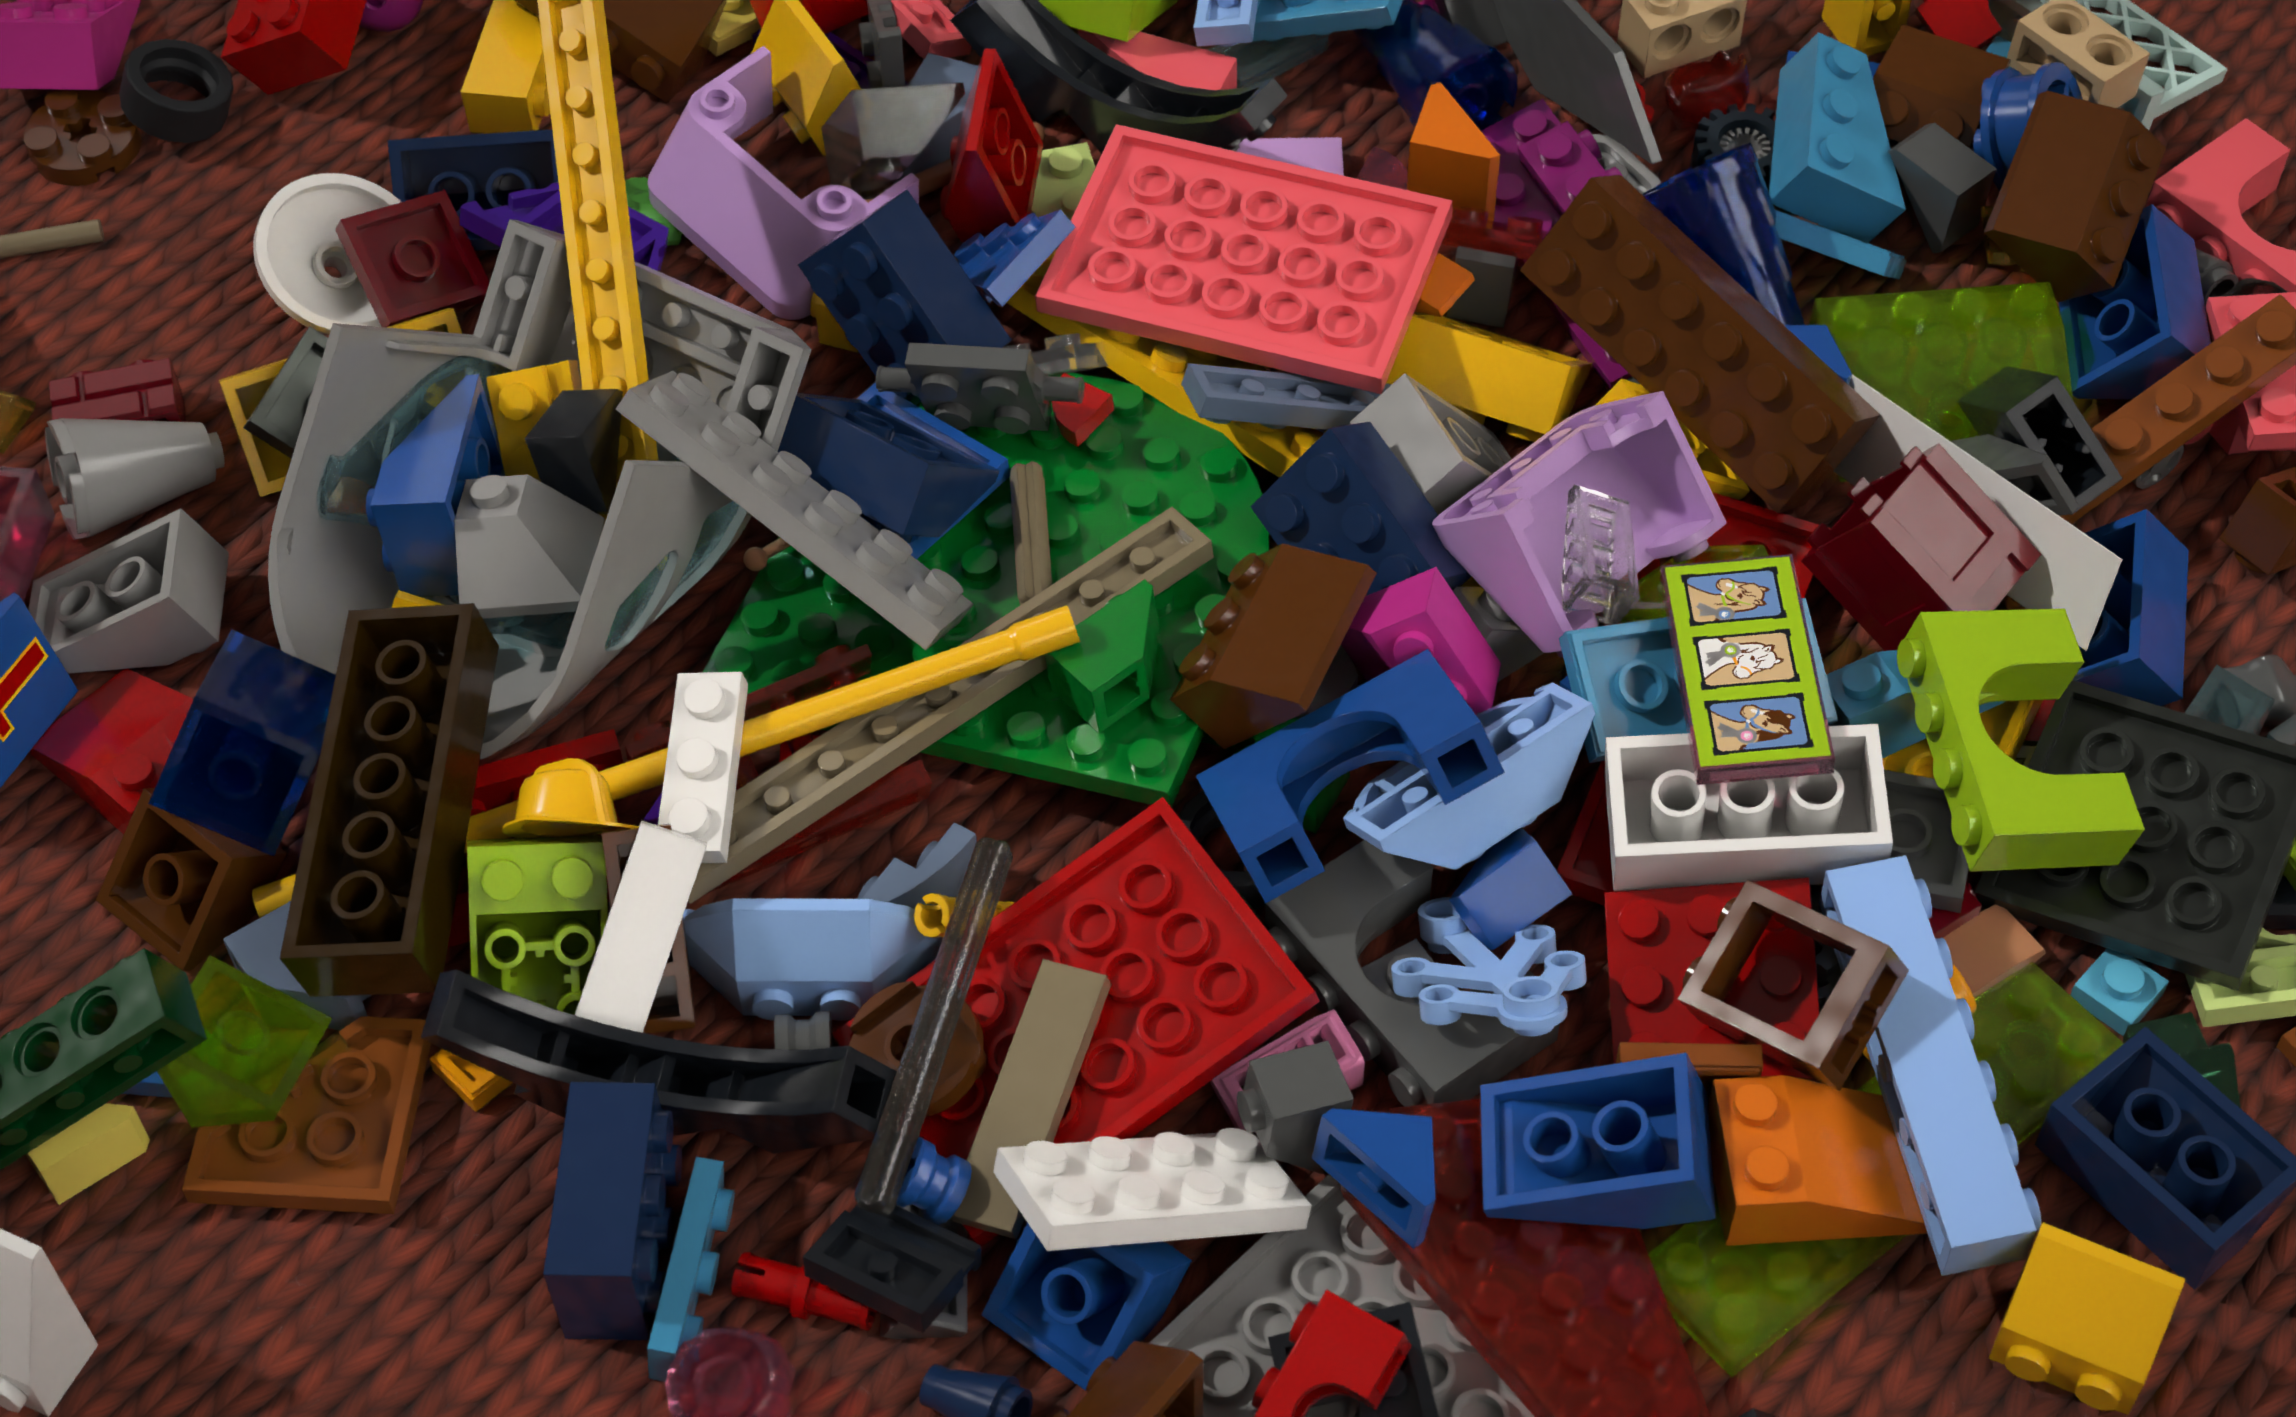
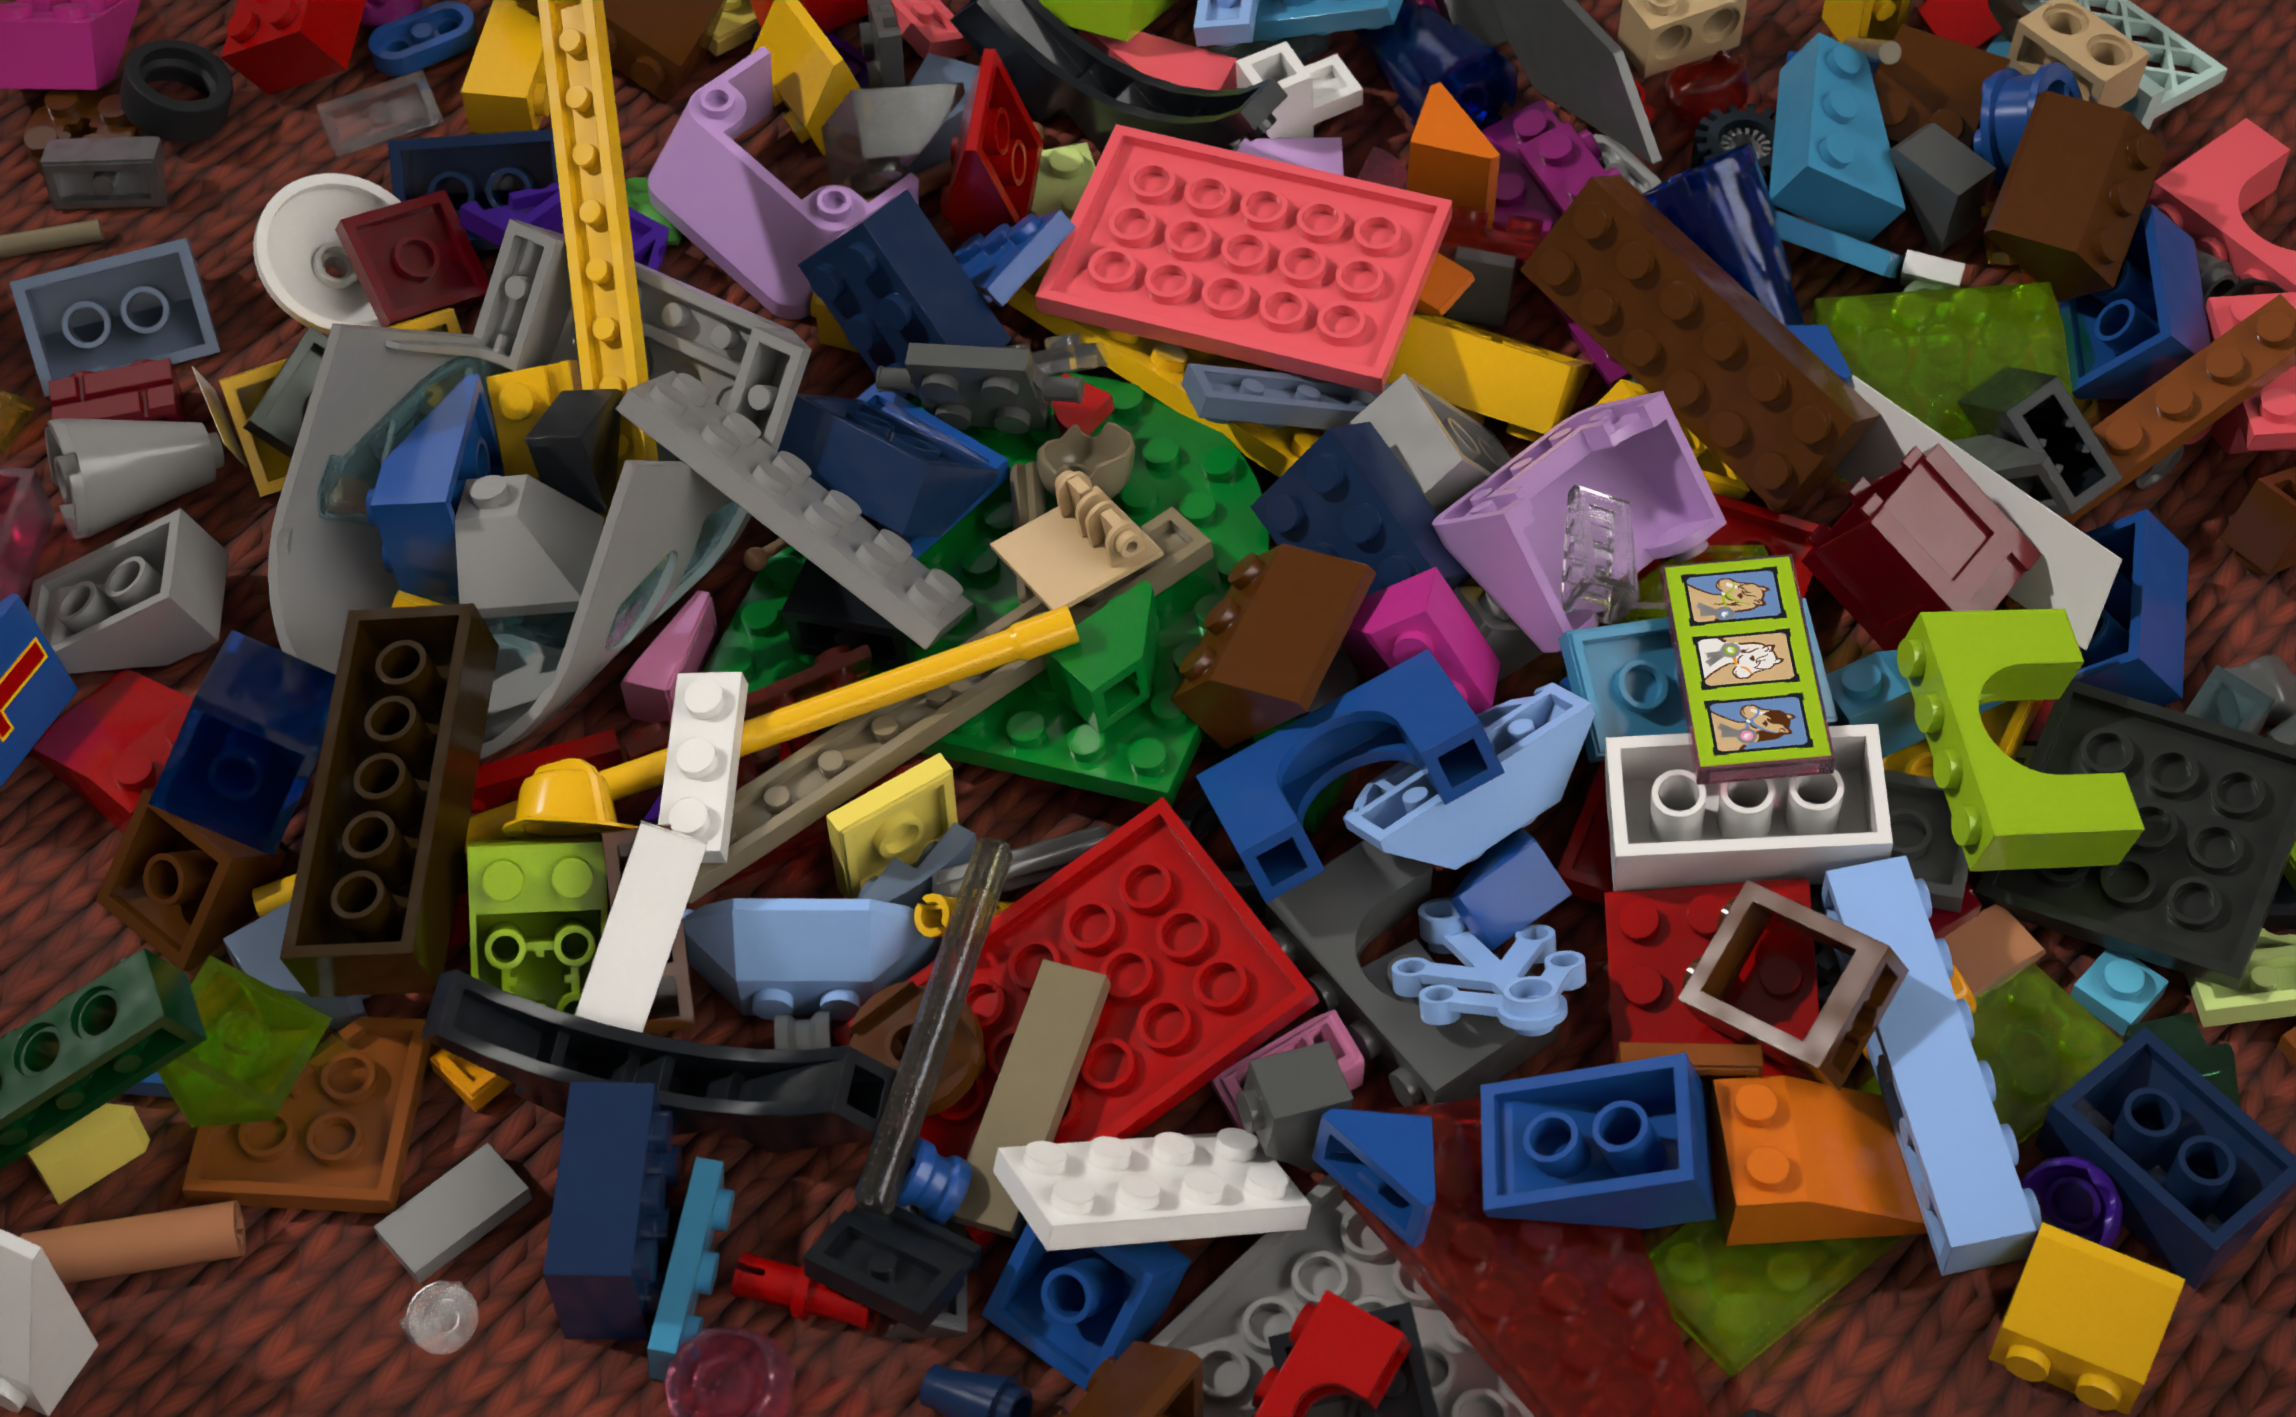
(104, 173): none -> flat silver slope
(116, 312): none -> sand blue slope
(144, 1242): none -> nougat piece
(219, 416): none -> sticker
(379, 114): none -> clear slope
(423, 38): none -> blue plate
(441, 1317): none -> clear plate
(453, 1213): none -> light grey tile
(678, 649): none -> bright pink slope
(827, 615): none -> black slope
(891, 823): none -> light yellow plate
(1029, 864): none -> dark grey axle
(1076, 545): none -> tan hinge
(1102, 457): none -> dark tan hair
(1312, 90): none -> white brick
(1877, 50): none -> dark tan bar
(1930, 272): none -> white tile
(2076, 1198): none -> dark purple hair

